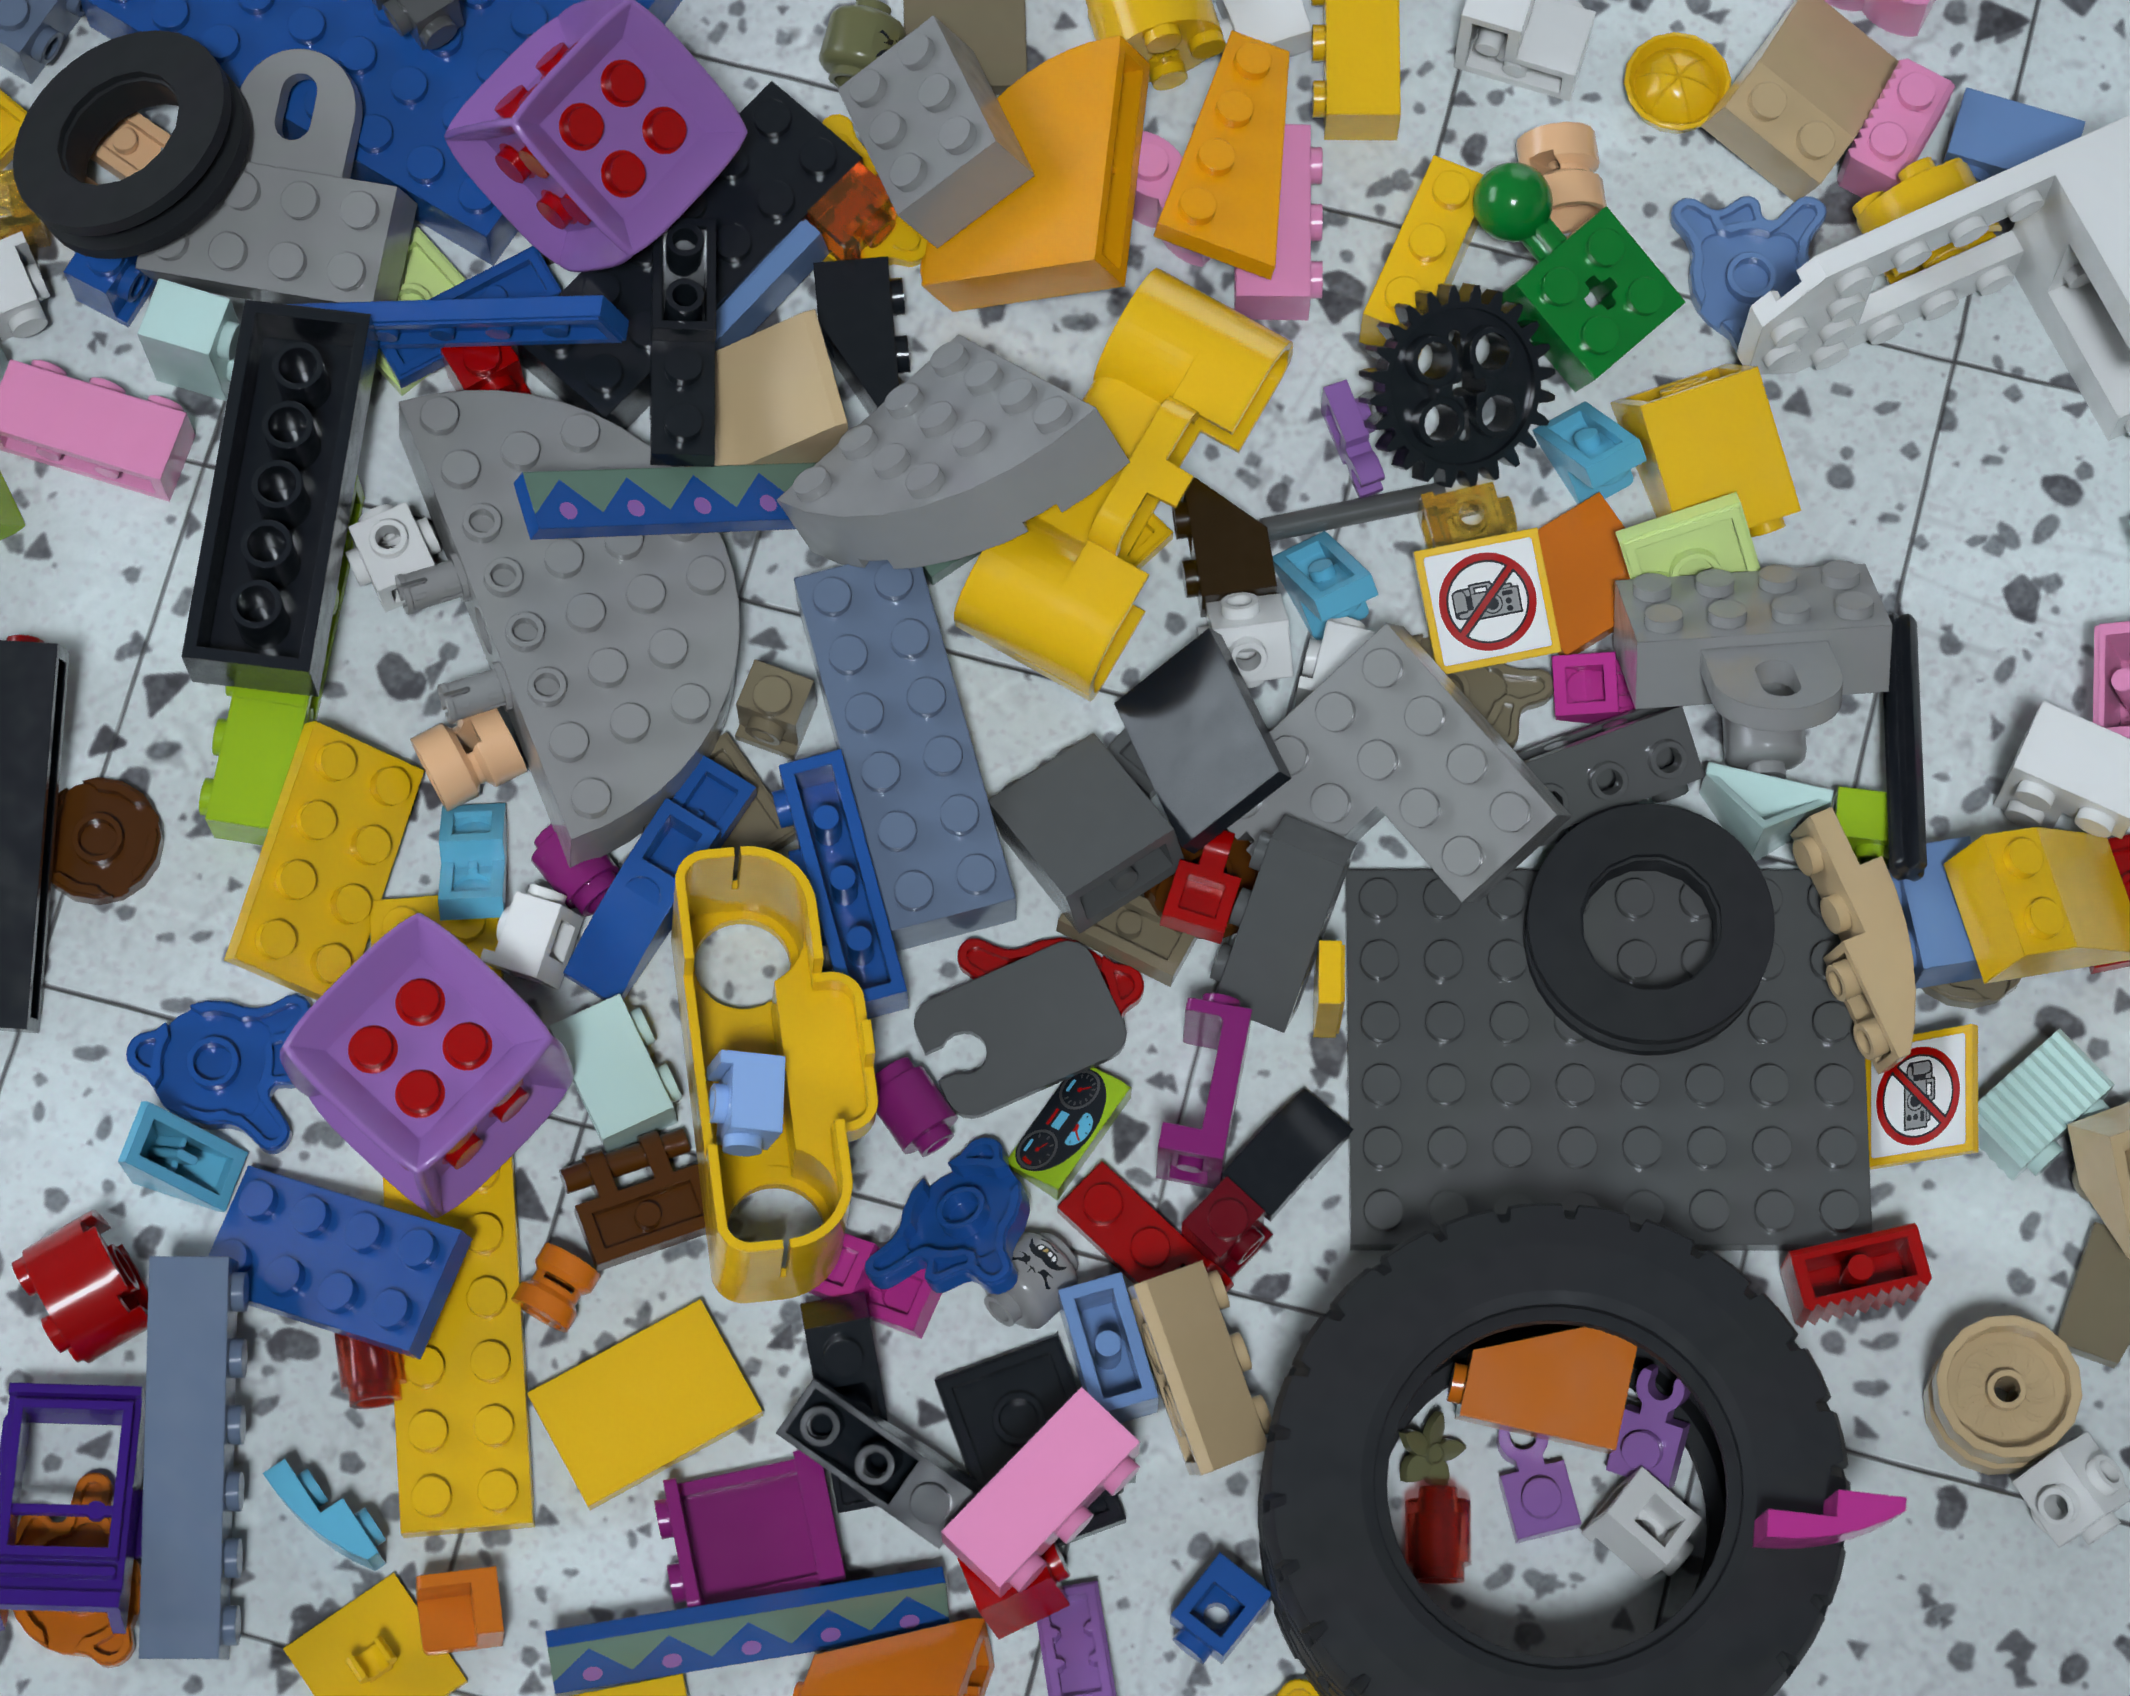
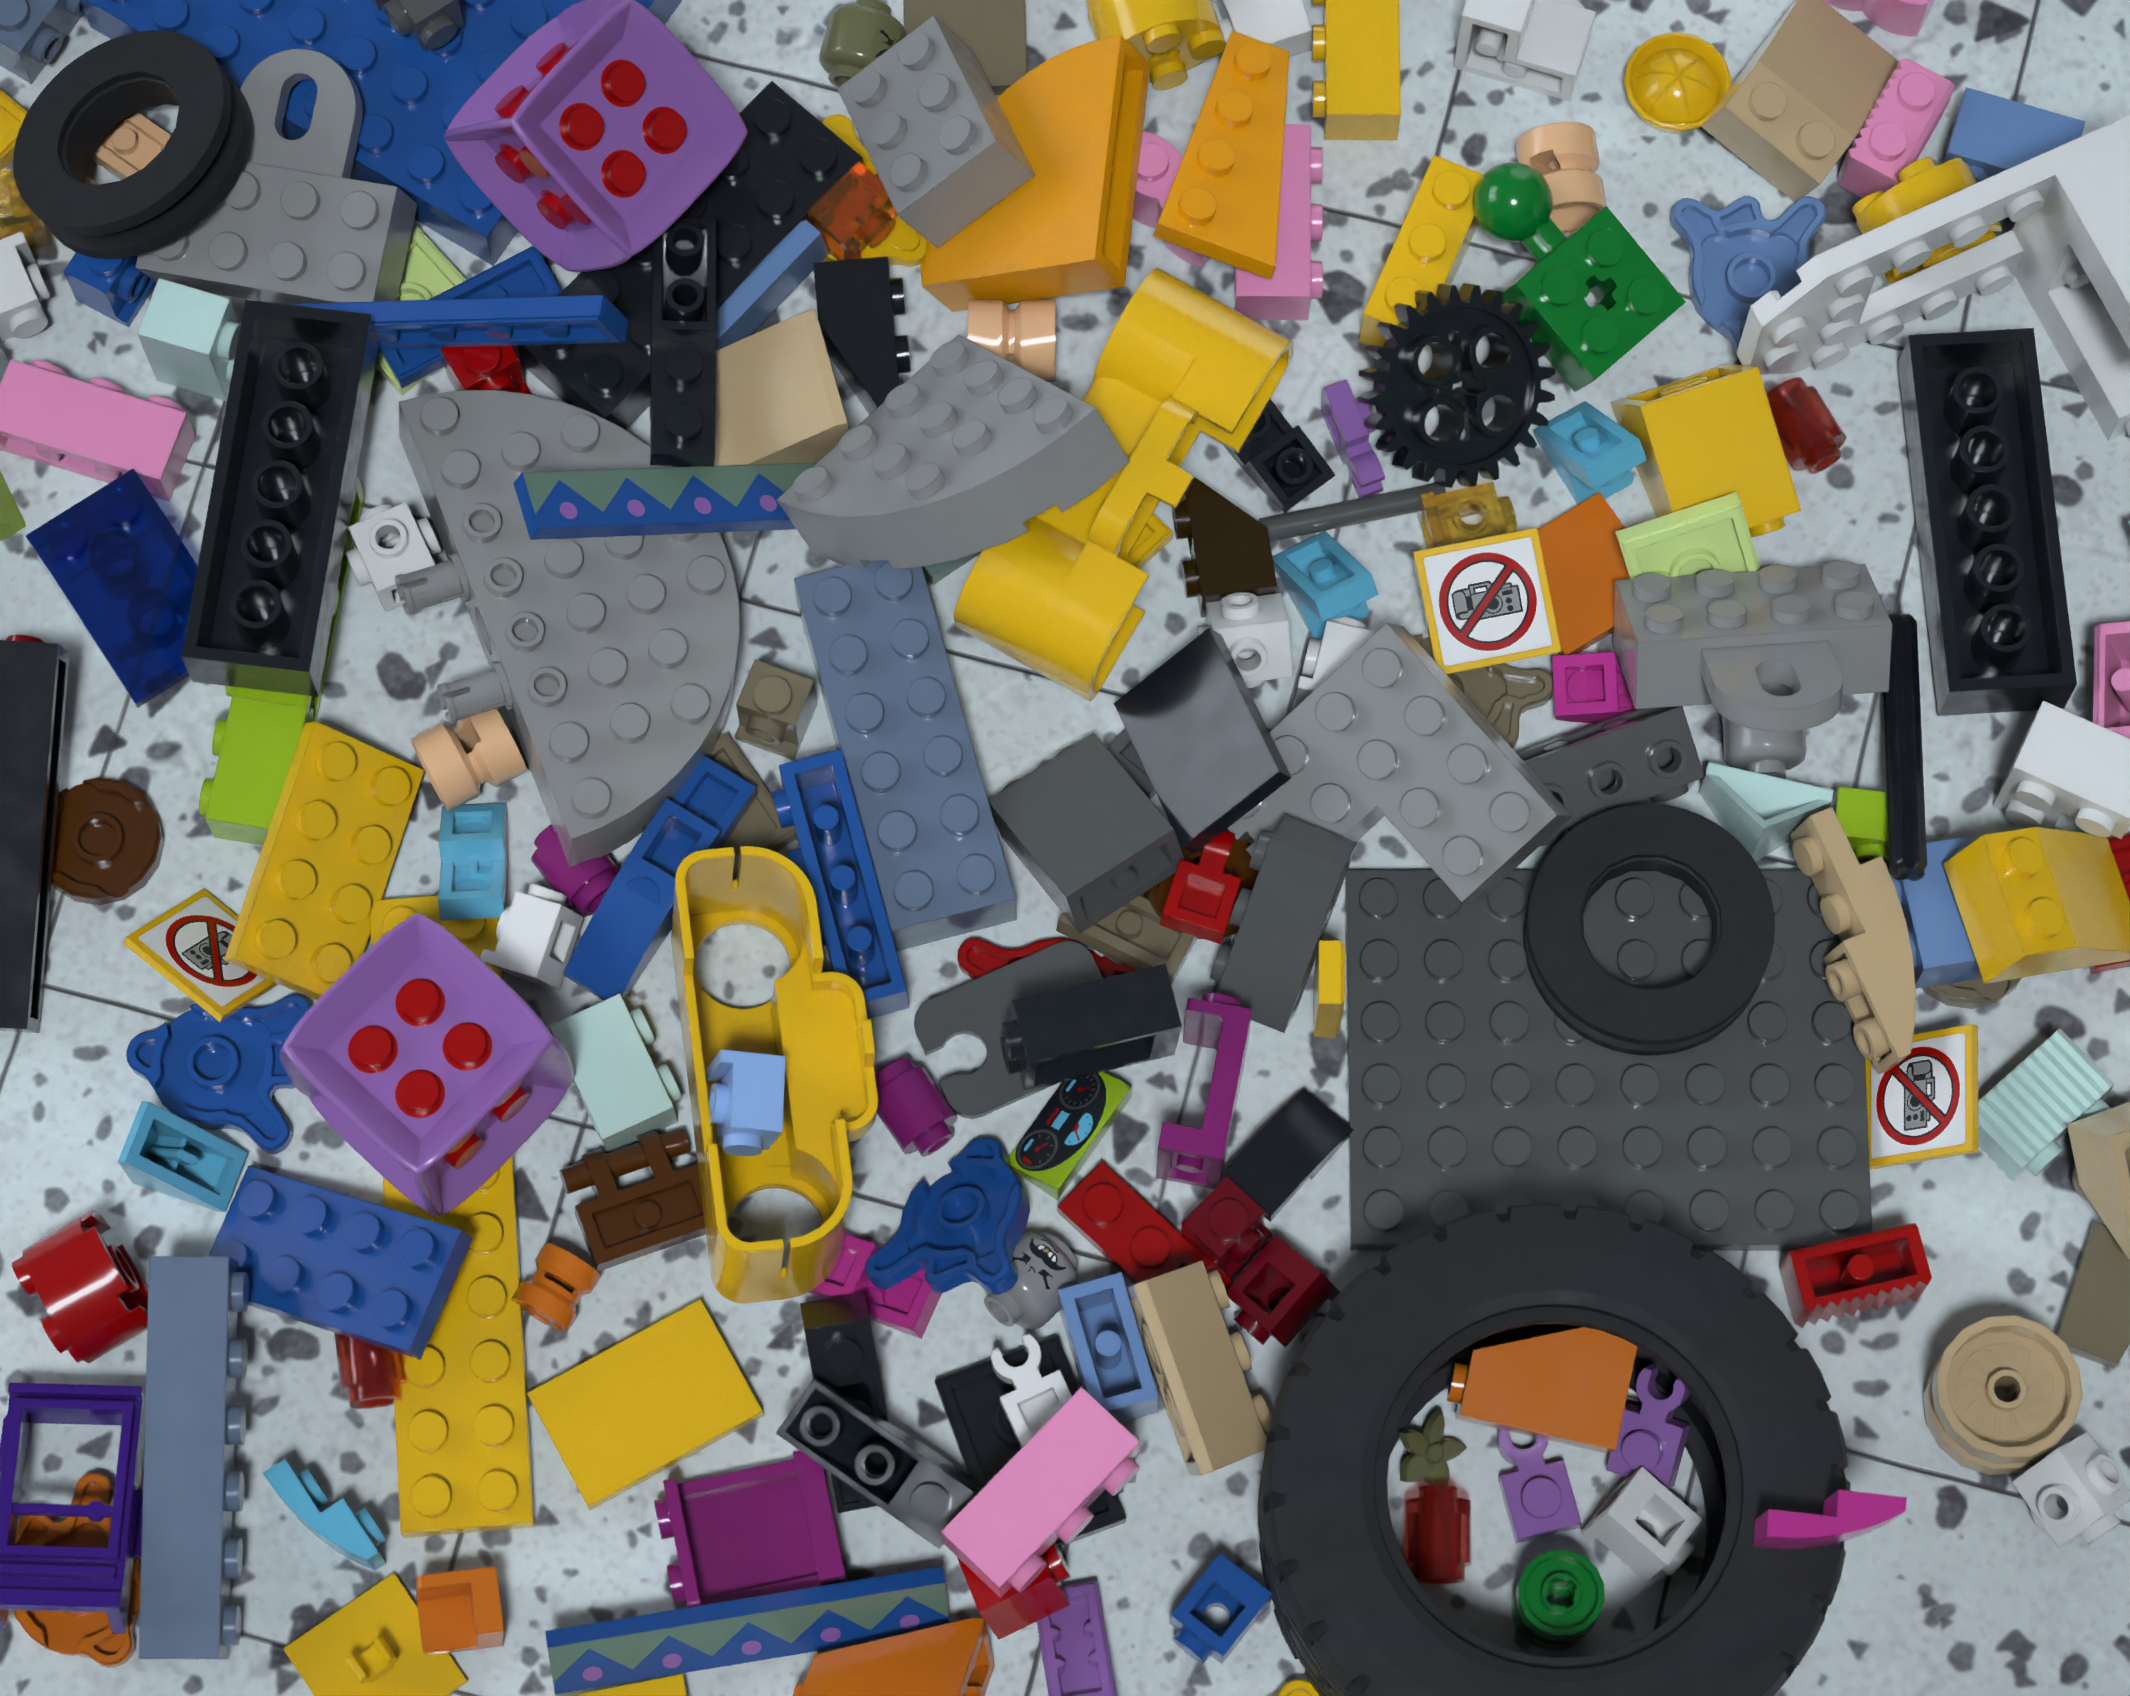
(124, 582): none -> clear blue slope
(190, 951): none -> piece
(1018, 335): none -> light nougat wheel
(1034, 1397): none -> white plate
(1091, 1027): none -> black window
(1270, 1276): none -> dark red brick
(1282, 460): none -> black slope
(1557, 1599): none -> green wheel
(1805, 426): none -> clear red brick
(1986, 522): none -> black brick

